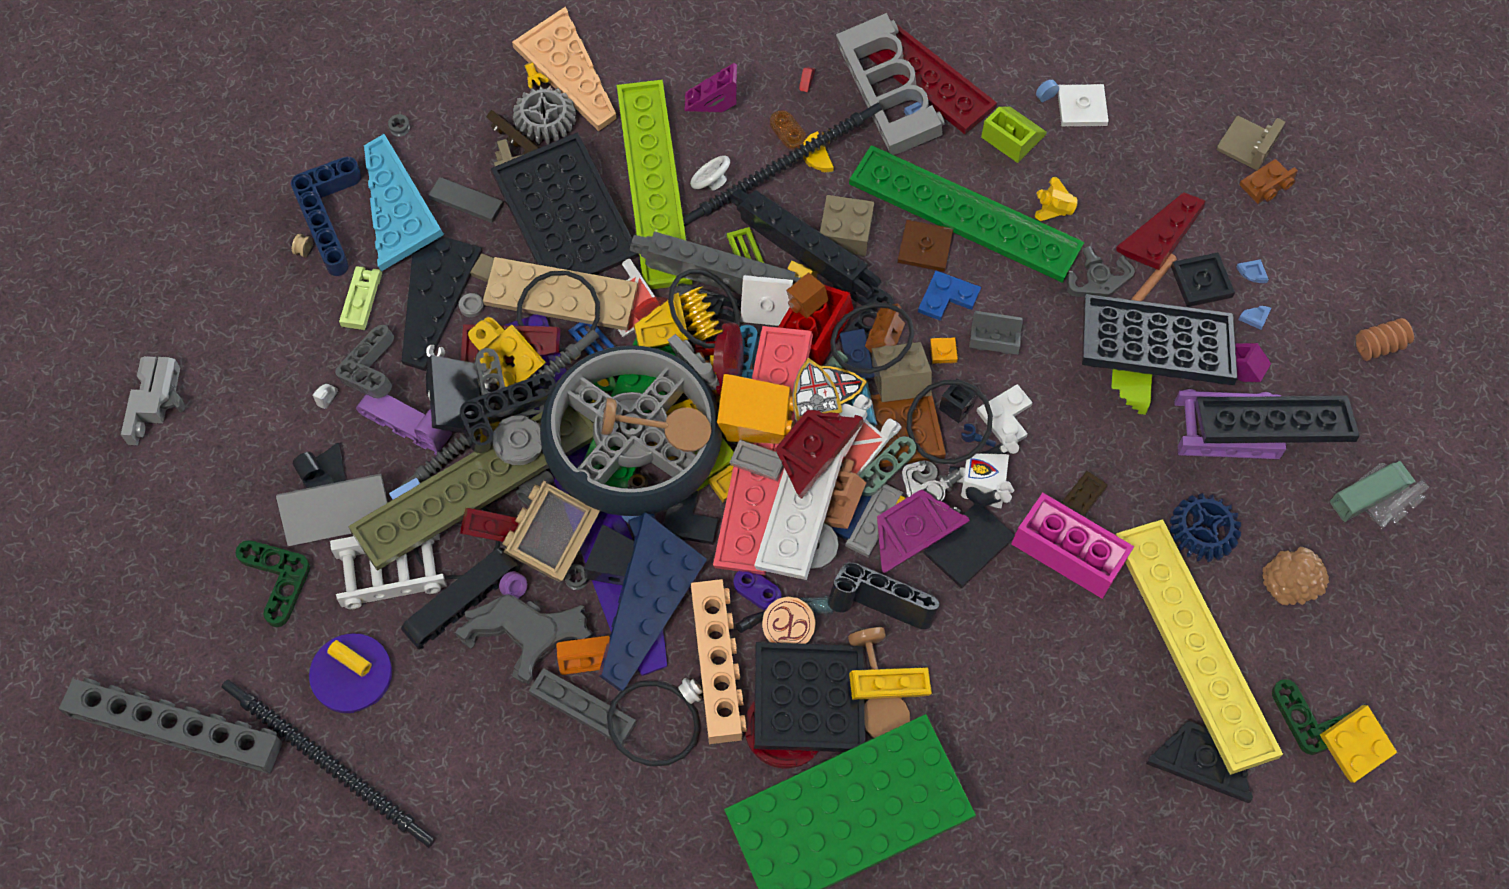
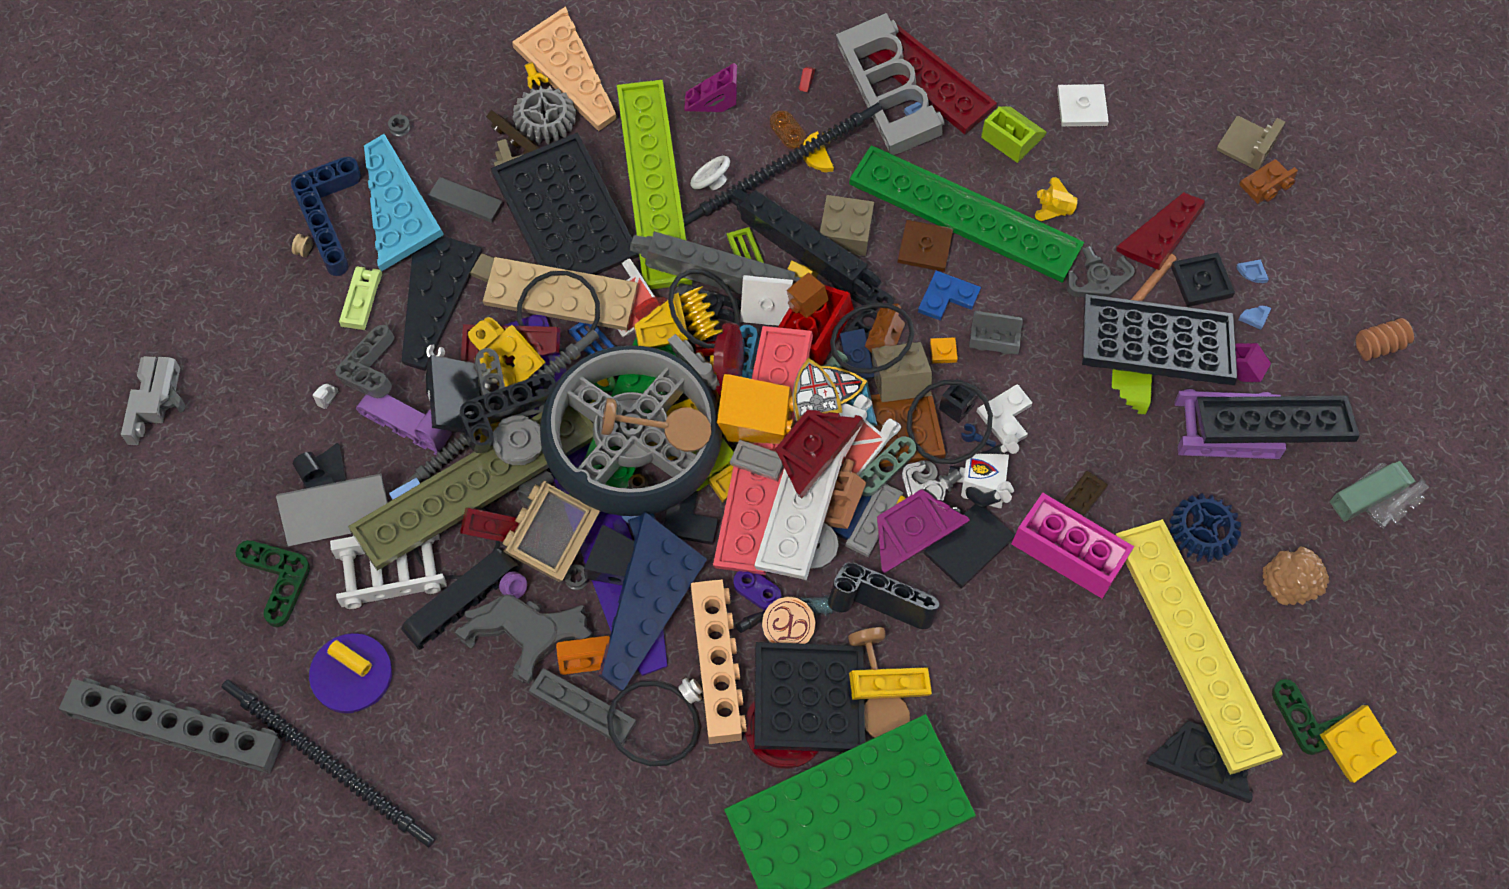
(471, 305): light grey tile -> none
(1047, 90): medium blue tile -> none

